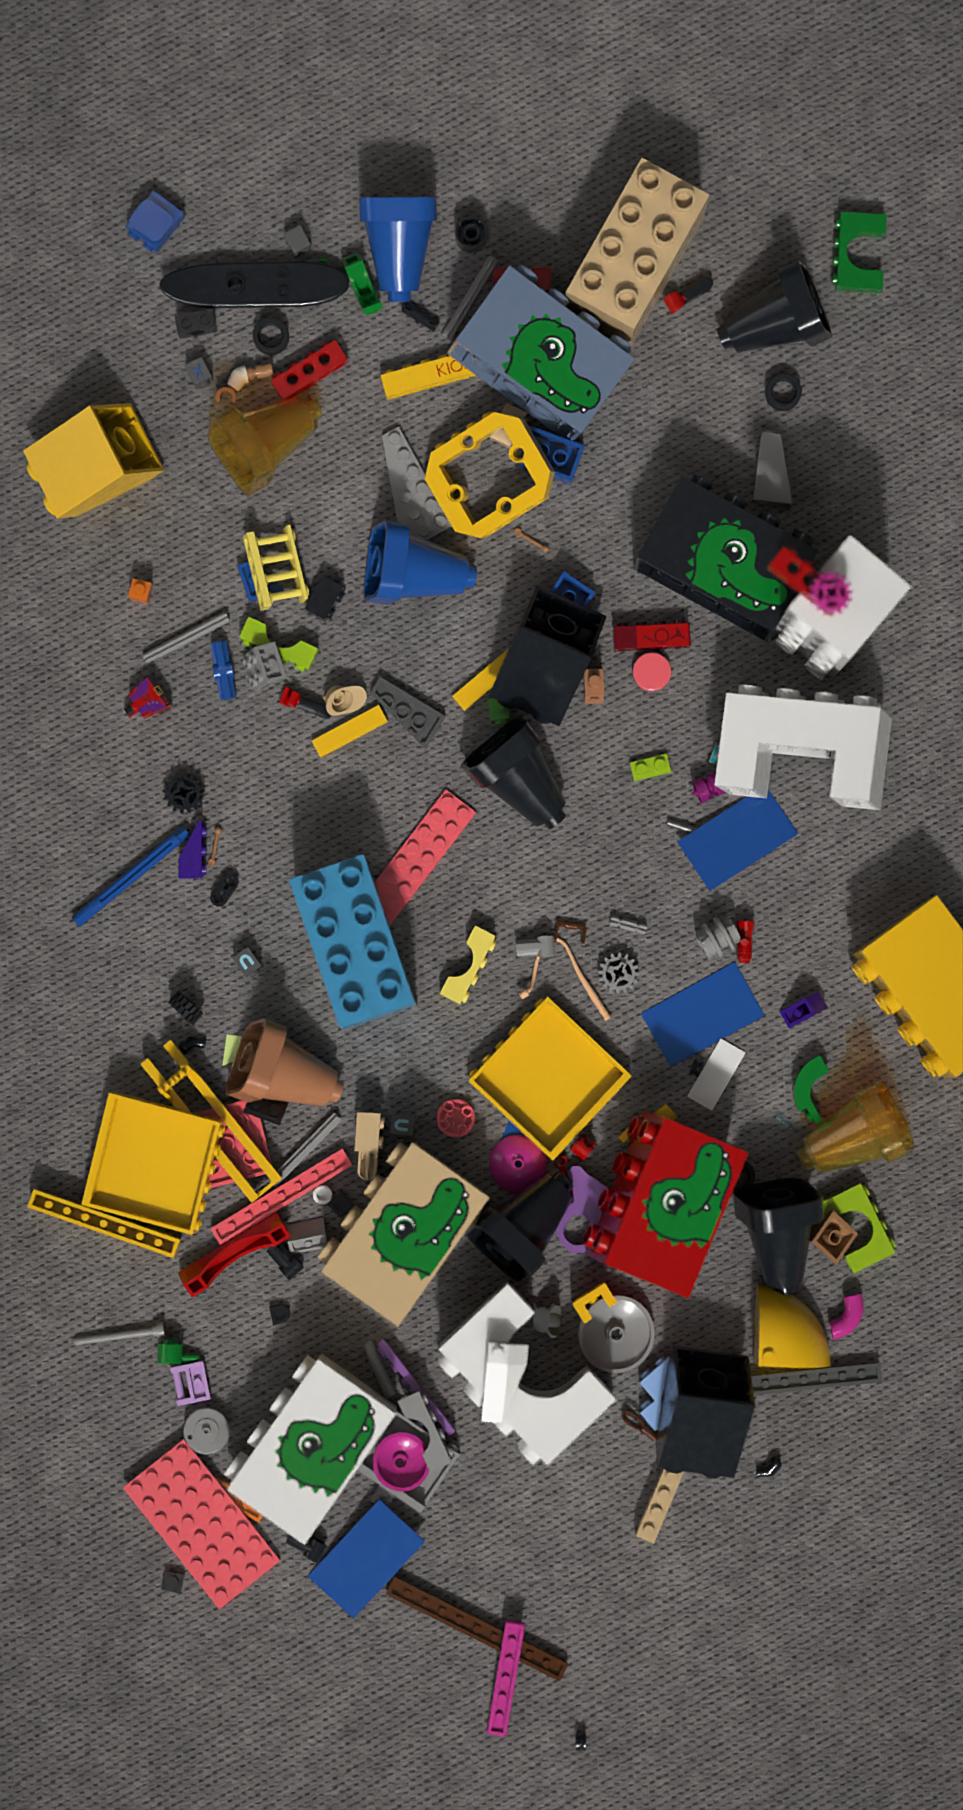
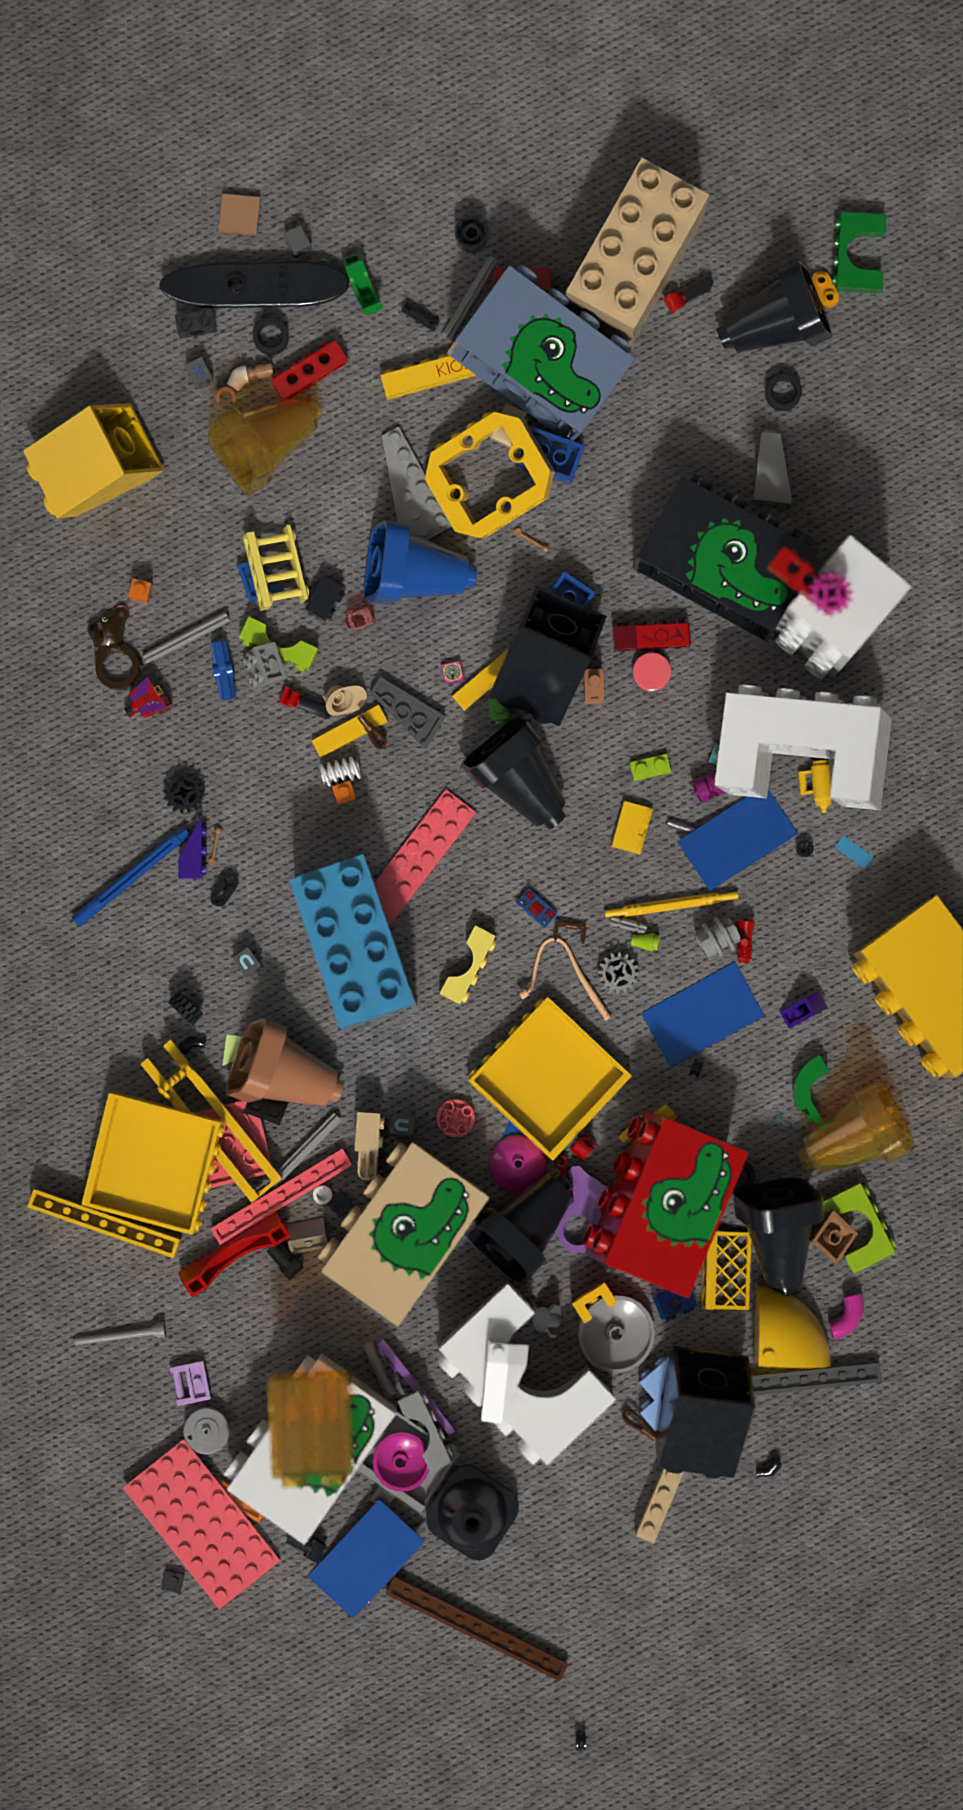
(107, 638): none -> dark brown animal
(154, 222): blue brick -> none
(172, 1353): green piece -> none
(239, 214): none -> medium nougat tile
(279, 1313): black tile -> none
(311, 1427): none -> clear yellow brick
(340, 771): none -> white piece
(344, 793): none -> orange brick
(356, 625): none -> clear red brick
(369, 726): none -> reddish brown piece
(398, 240): blue cone -> none
(452, 672): none -> tile
(472, 1494): none -> black cone
(506, 1678): dark pink tile -> none
(536, 908): none -> tile
(540, 947): light grey piece -> none
(631, 827): none -> yellow piece
(646, 941): none -> lime cone
(665, 1311): none -> clear blue brick
(671, 904): none -> yellow axle
(709, 1274): none -> yellow fence
(716, 1074): white sticker -> none
(810, 849): none -> black bush
(820, 782): none -> yellow piece
(825, 288): none -> light orange plate
(854, 852): none -> dark azure sticker

